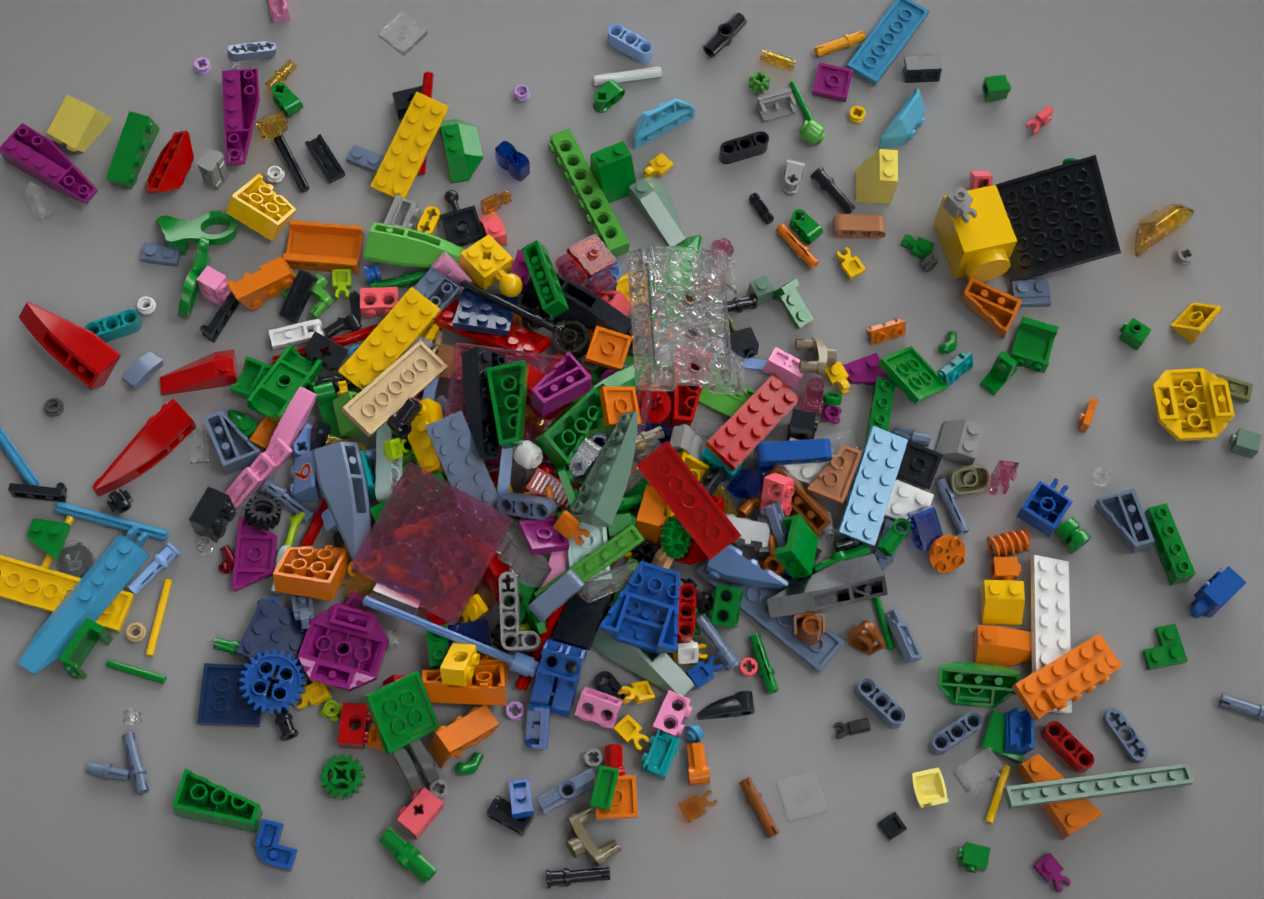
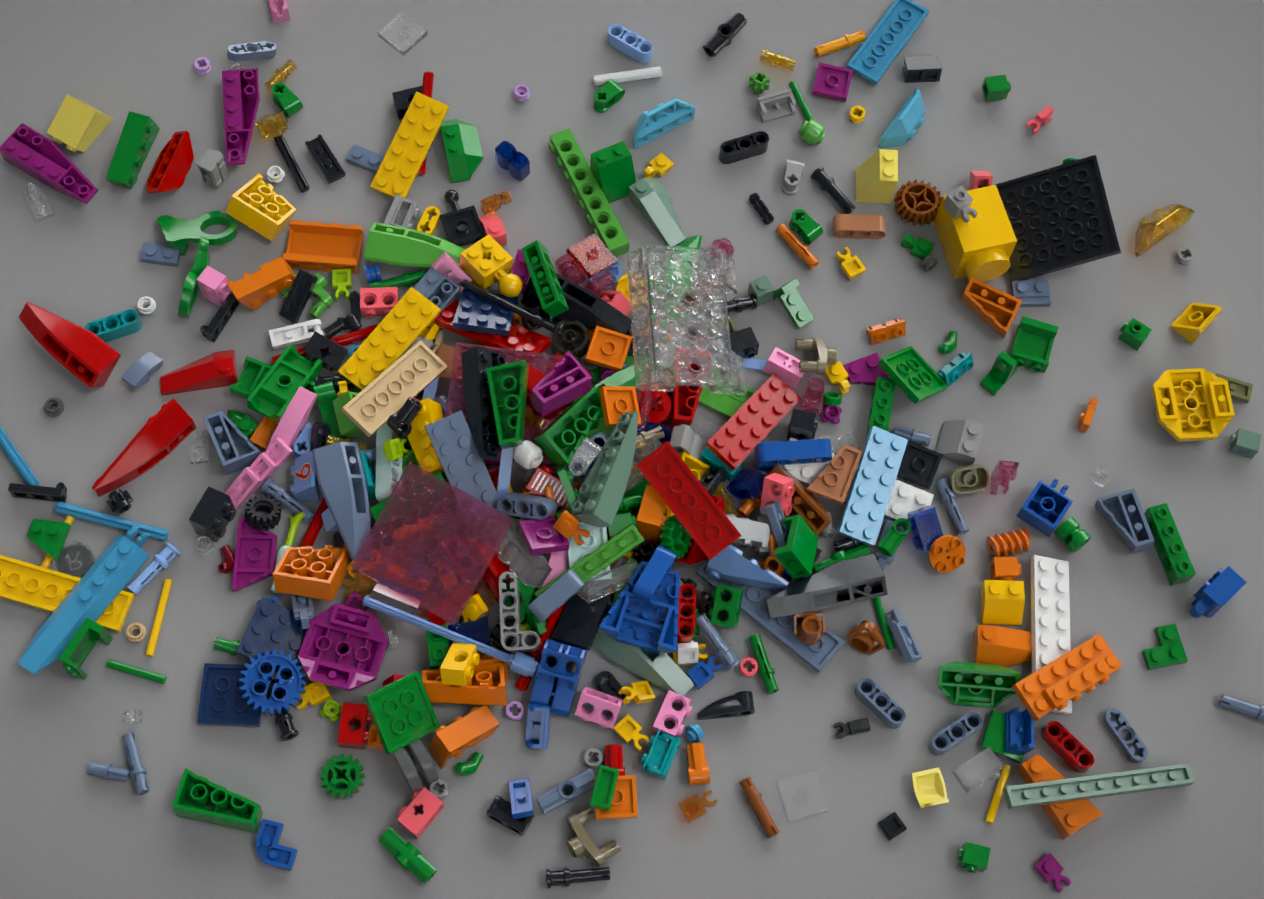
(654, 574): none -> blue beam
(910, 195): none -> dark orange gear

